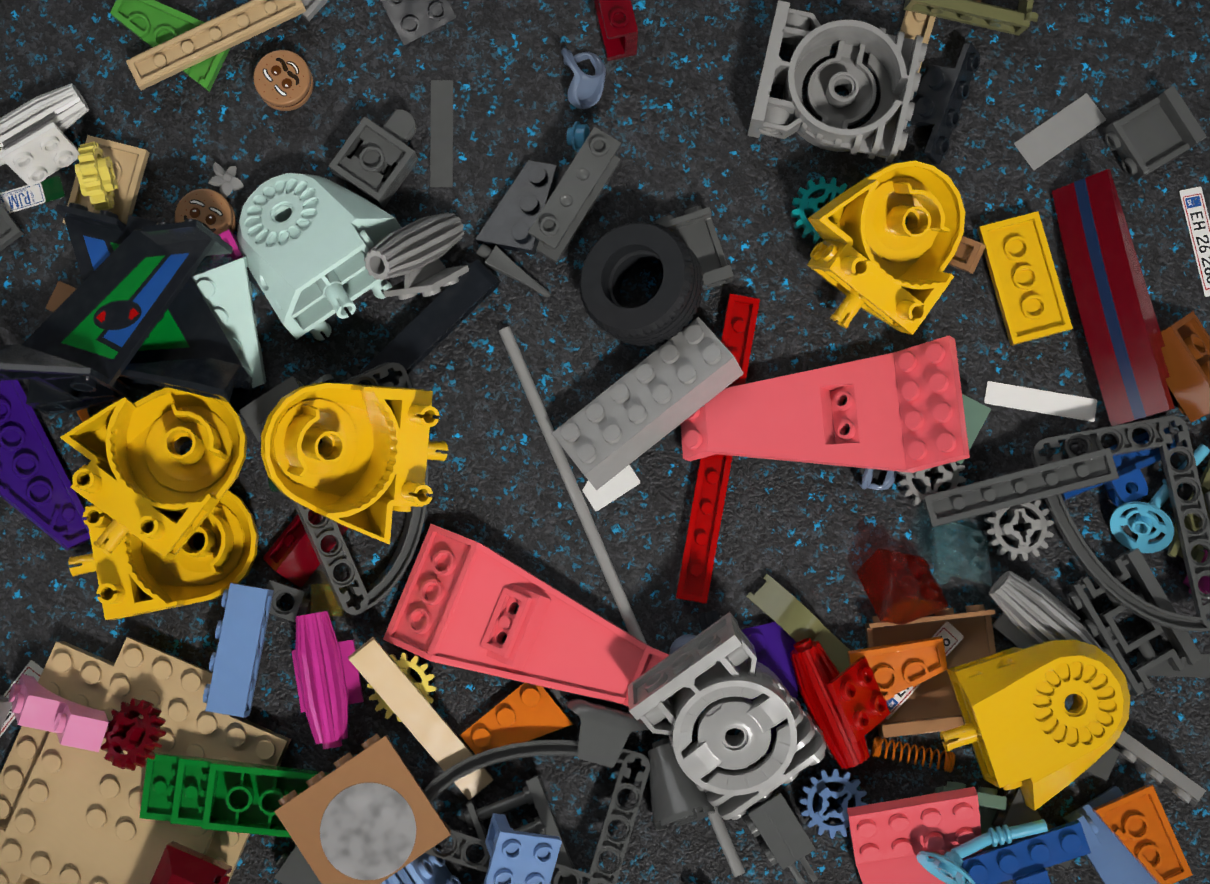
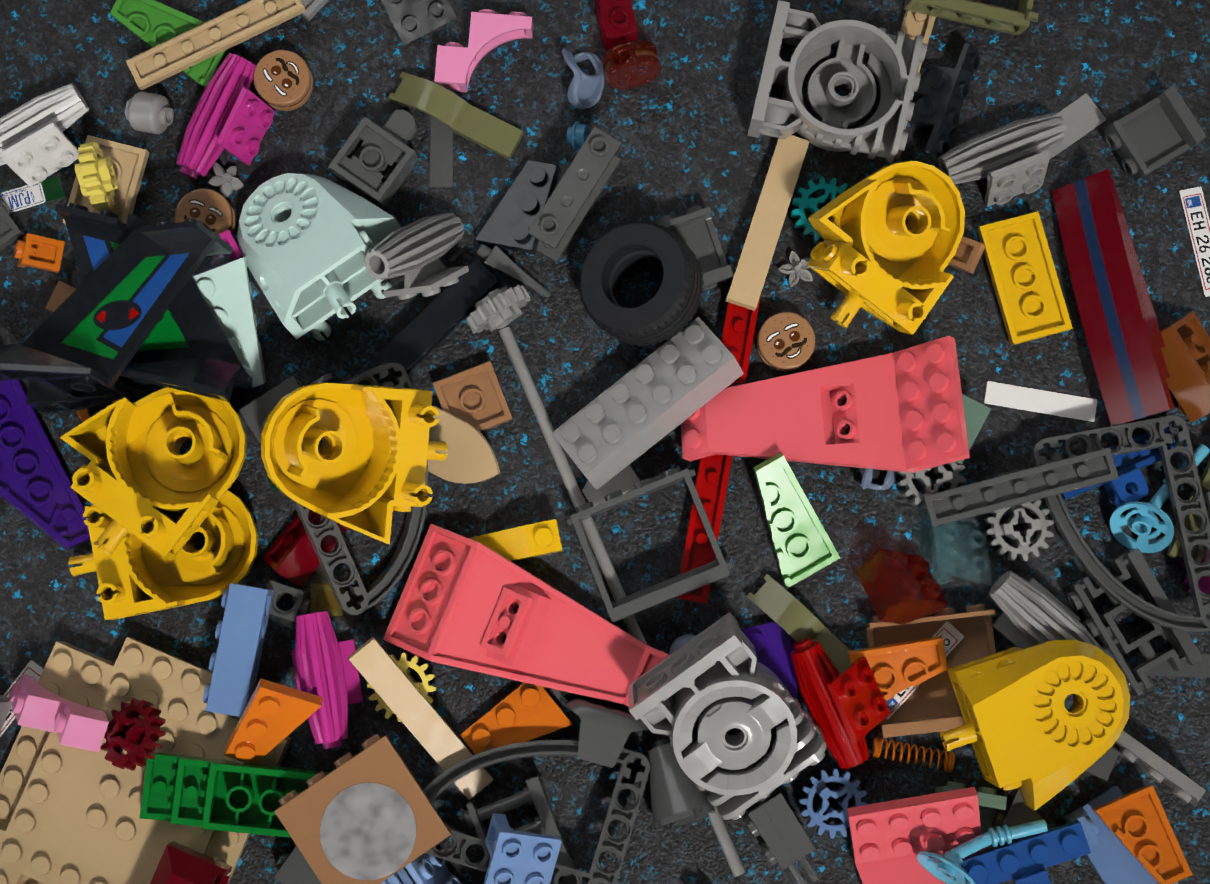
(39, 252): none -> orange bracket
(149, 112): none -> light grey head
(225, 119): none -> dark pink plate
(269, 719): none -> orange wing
(457, 114): none -> olive piece
(469, 453): none -> tan shield
(474, 397): none -> medium nougat plate
(486, 32): none -> bright pink arch
(498, 309): none -> light grey gear
(524, 541): none -> yellow slope
(631, 64): none -> clear red head
(667, 589): none -> dark grey window
(767, 222): none -> tan tile
(785, 341): none -> medium nougat head
(794, 527): none -> wing
(796, 269): none -> light grey plant
(1009, 157): none -> light grey plate

